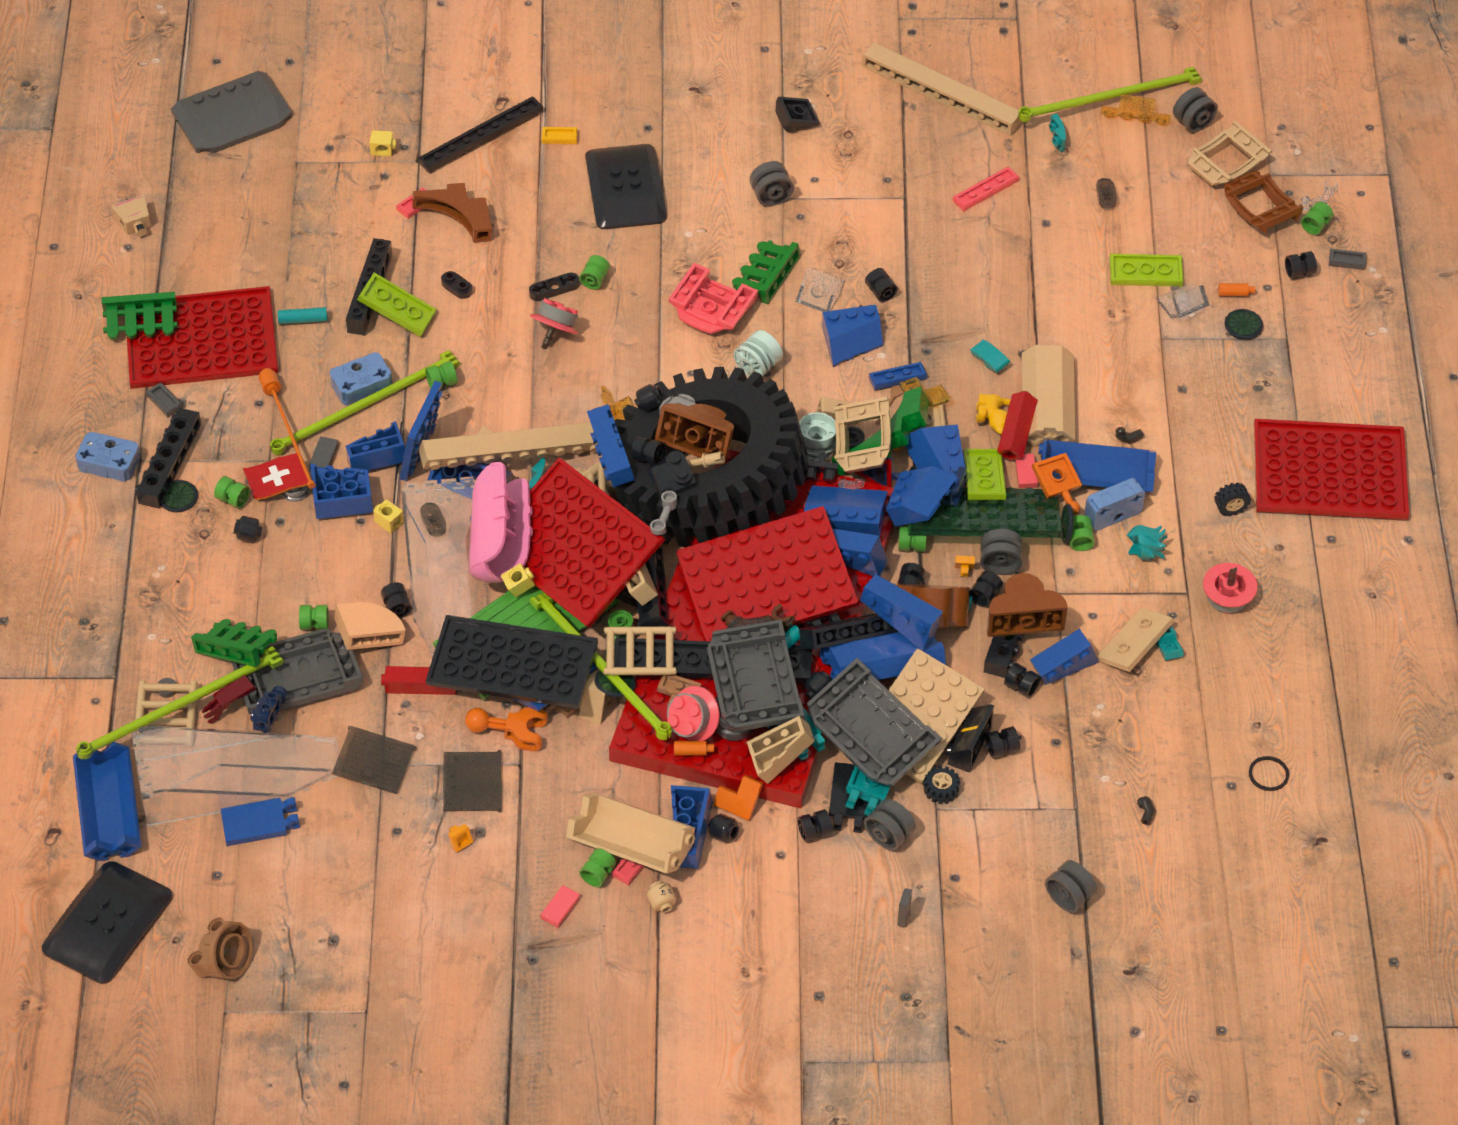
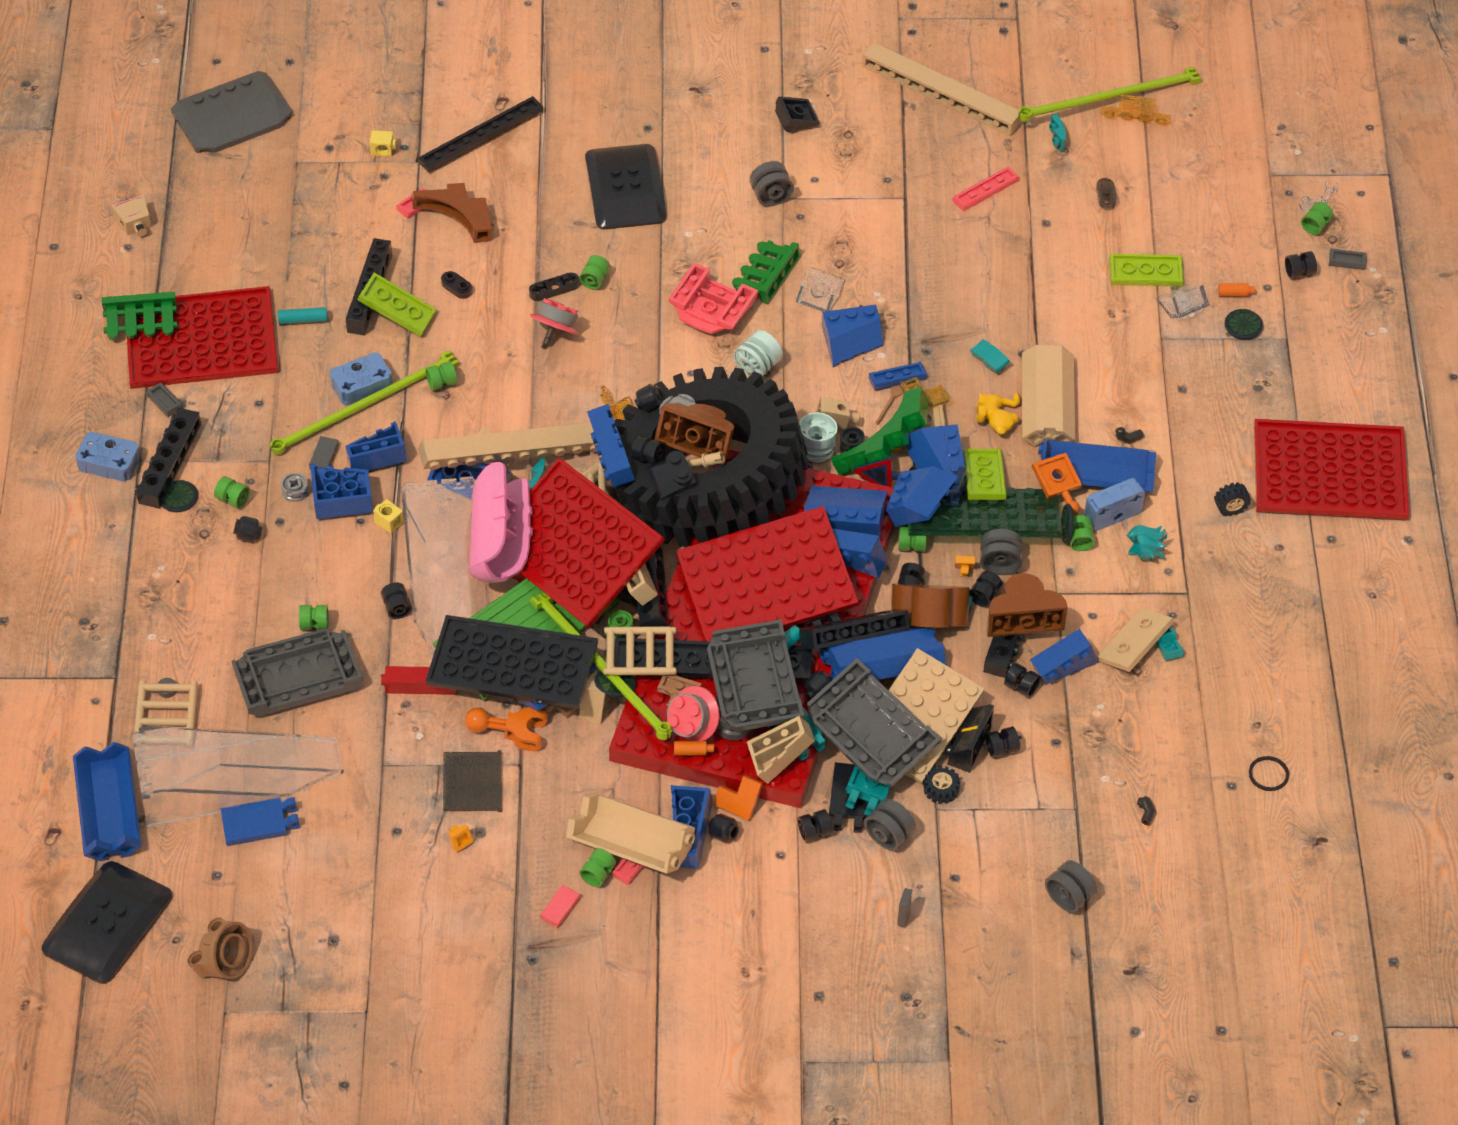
(226, 696): dark red arm -> none
(228, 648): green fence -> none
(268, 709): dark blue brick -> none
(270, 657): lime hinge -> none
(282, 472): flag -> none
(368, 625): light nougat brick -> none
(373, 759): clear smoke piece -> none
(421, 429): blue plate -> none
(433, 521): clear smoke plate -> none
(513, 575): light yellow brick -> none
(559, 135): yellow tile -> none
(661, 896): tan head -> none
(669, 503): light grey bar -> none
(734, 621): piece -> none
(829, 469): black hips -> none
(858, 483): clear tile -> none
(860, 412): tan wedge -> none
(881, 285): black wheel -> none
(902, 610): blue wedge -> none
(1017, 425): red brick -> none
(1025, 473): coral tile -> none
(1195, 109): dark grey wheel -> none
(1229, 587): coral piece -> none
(1242, 139): tan wedge -> none
(1285, 205): dark orange wedge -> none

